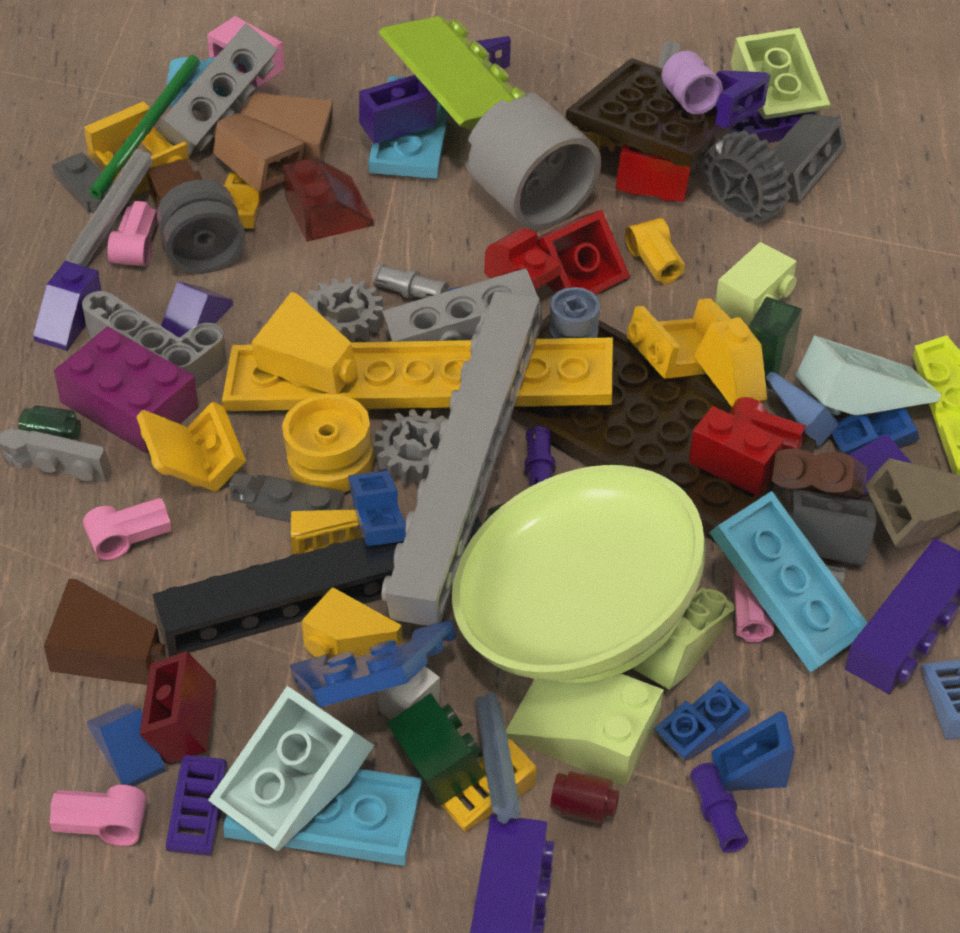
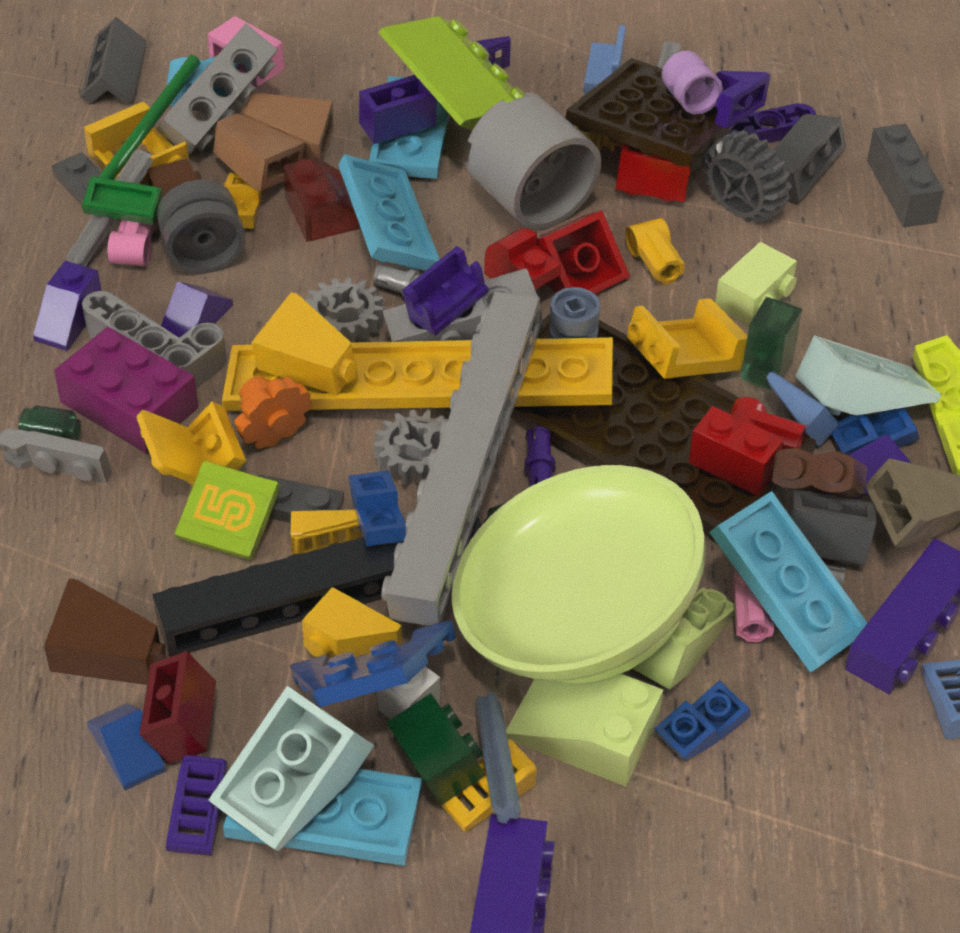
(111, 815): bright pink piece -> none
(114, 63): none -> dark grey panel
(114, 531): bright pink piece -> none
(122, 200): none -> green tile
(227, 510): none -> lime tile
(271, 410): none -> orange plant
(328, 441): yellow wheel -> none
(388, 213): none -> medium azure plate
(444, 291): none -> dark purple hinge
(584, 797): dark red brick -> none
(604, 60): none -> medium blue panel
(719, 808): dark purple pin -> none
(733, 360): yellow slope -> none
(757, 757): blue slope -> none
(793, 79): yellowish green slope -> none
(905, 175): none -> dark grey brick

